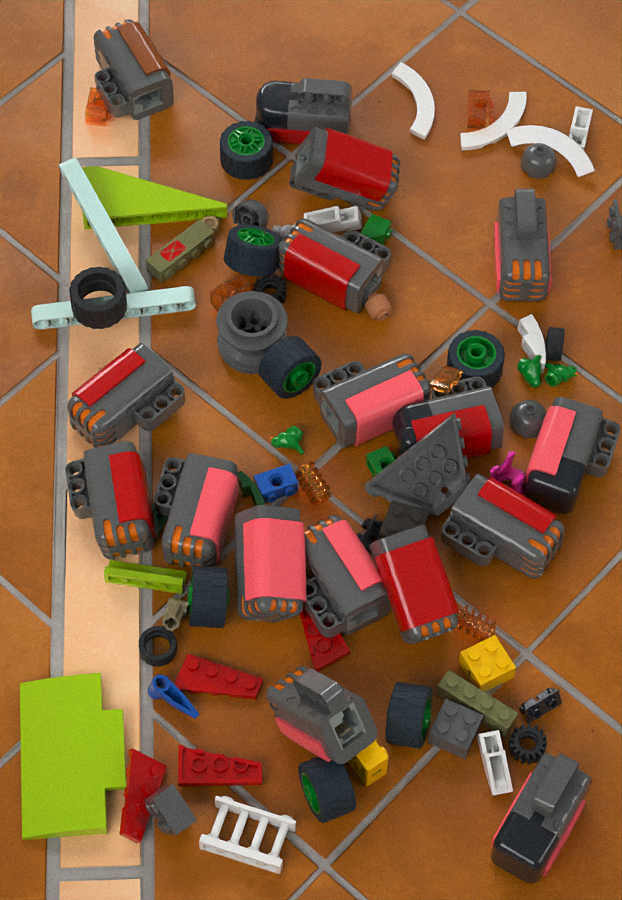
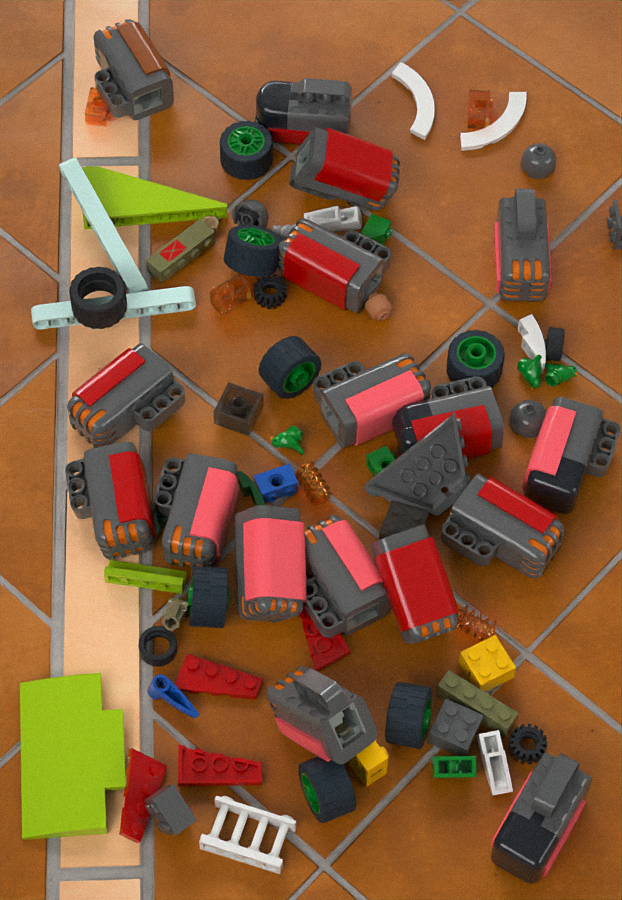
(238, 408): none -> clear smoke brick
(263, 325): dark grey wheel -> none
(370, 528): black hinge -> none
(445, 379): clear orange slope -> none
(453, 766): none -> green brick
(506, 472): dark pink piece -> none
(546, 702): black hinge -> none
(557, 141): white tile -> none
(580, 125): white slope -> none

